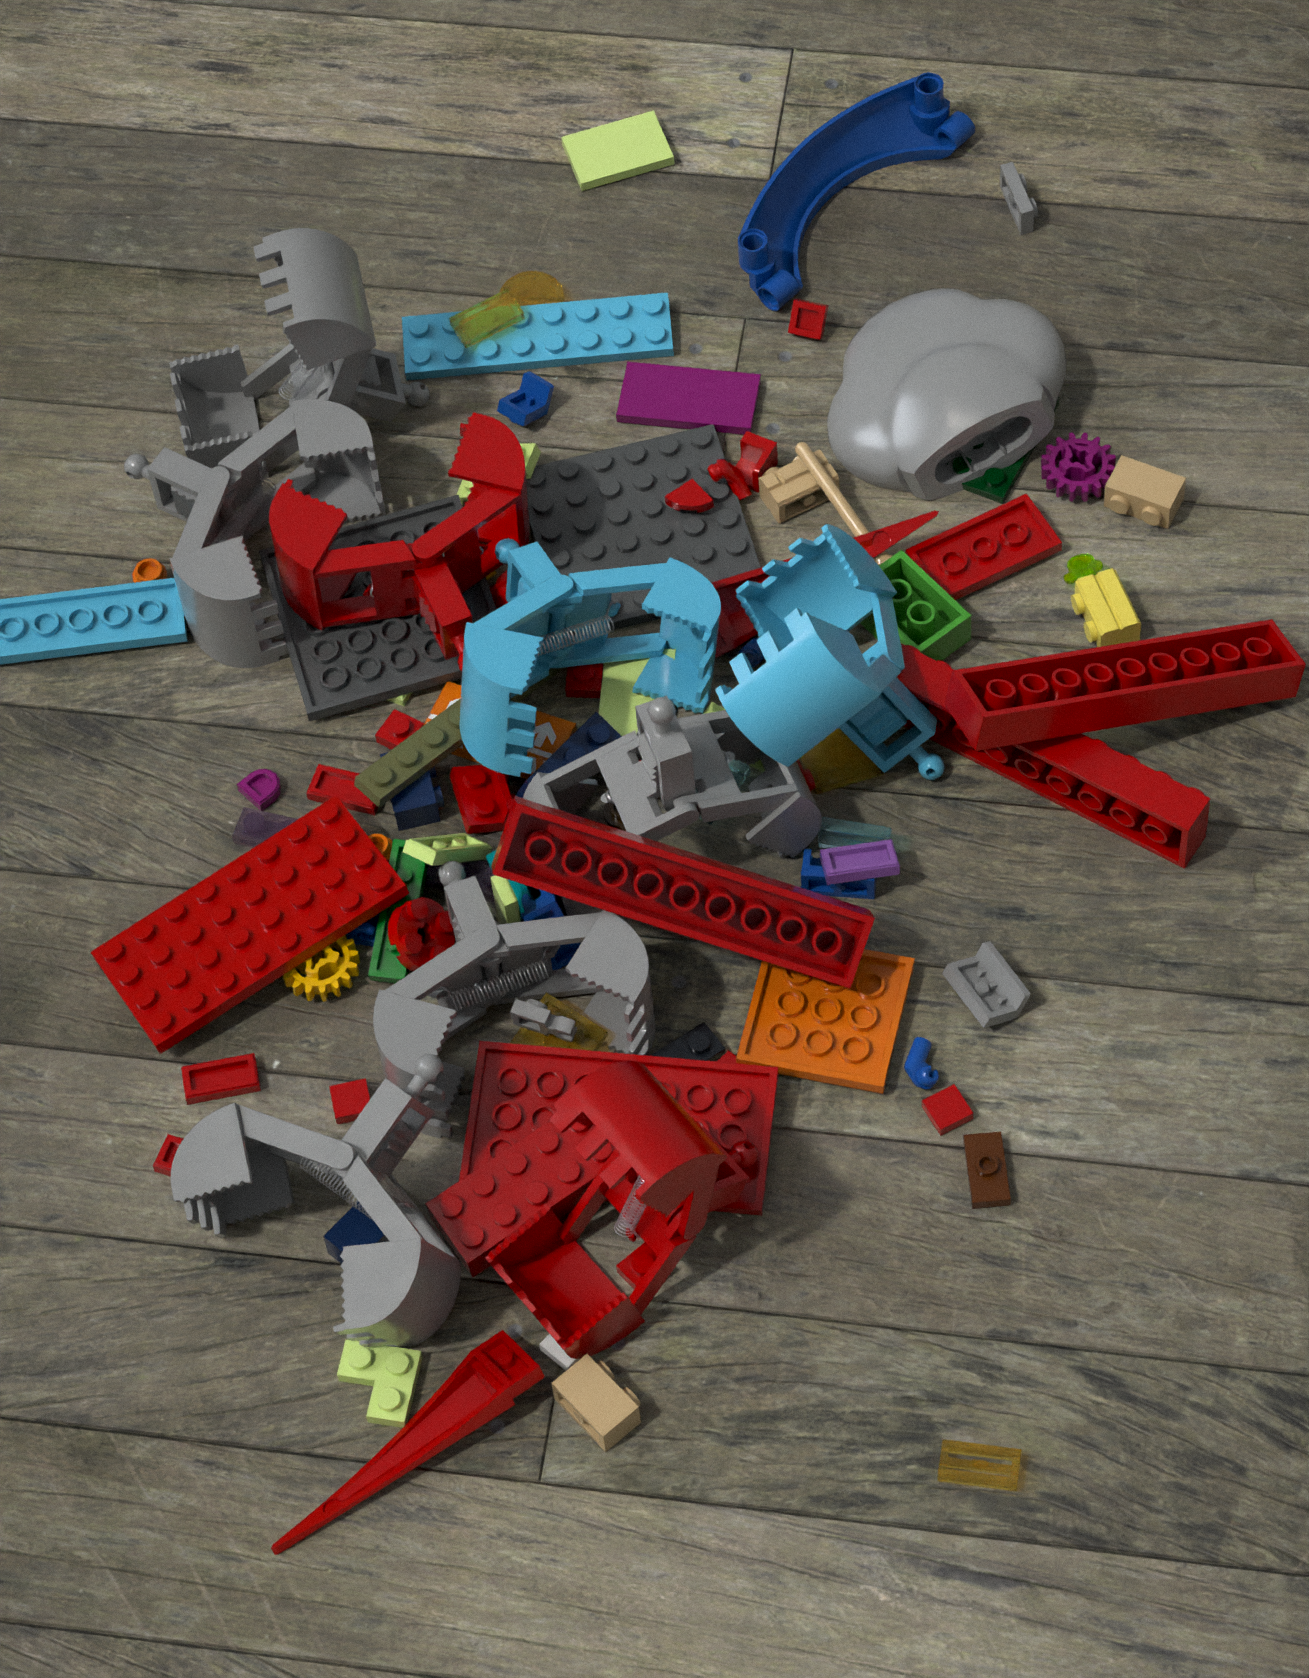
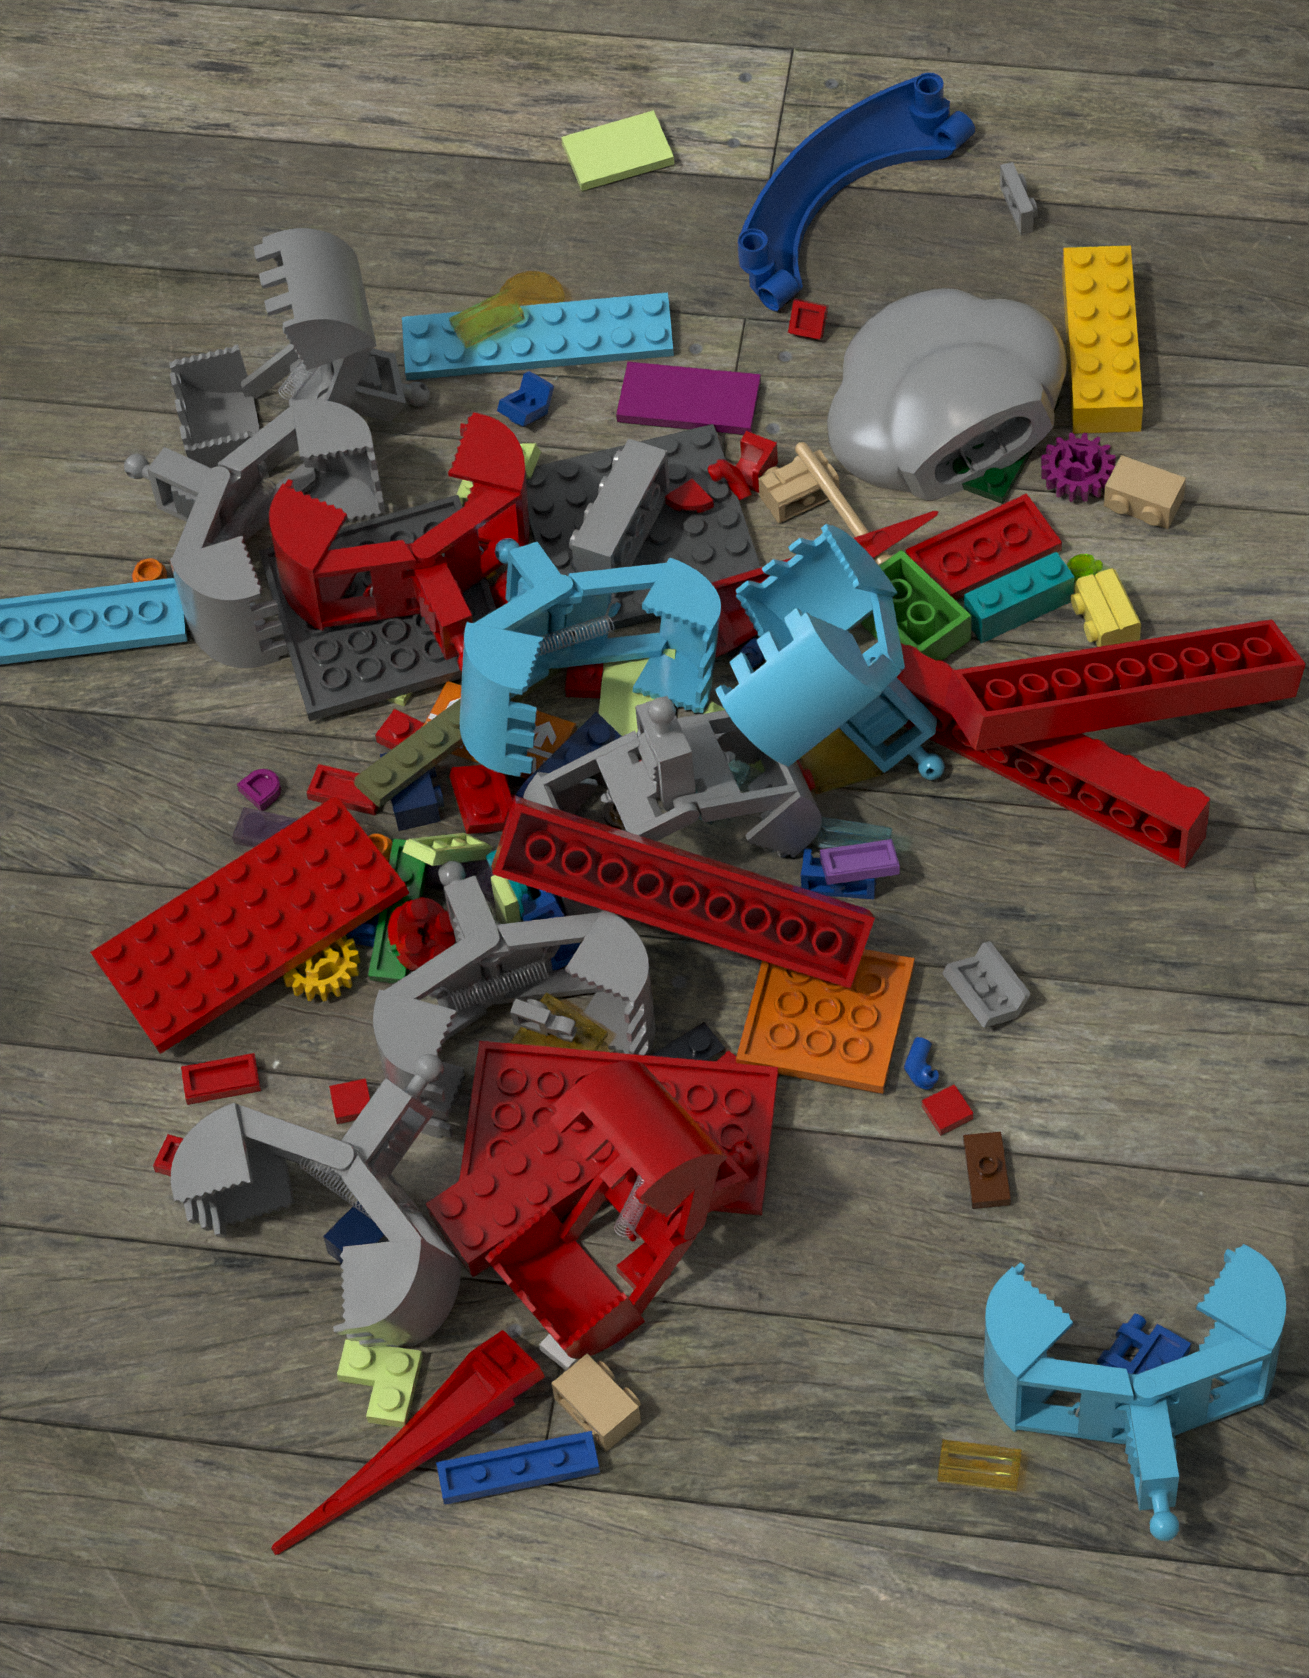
(517, 1467): none -> blue plate
(623, 509): none -> light grey brick
(1019, 597): none -> teal brick
(1102, 340): none -> yellow brick
(1132, 1407): none -> medium azure piece
(1155, 1349): none -> blue plate

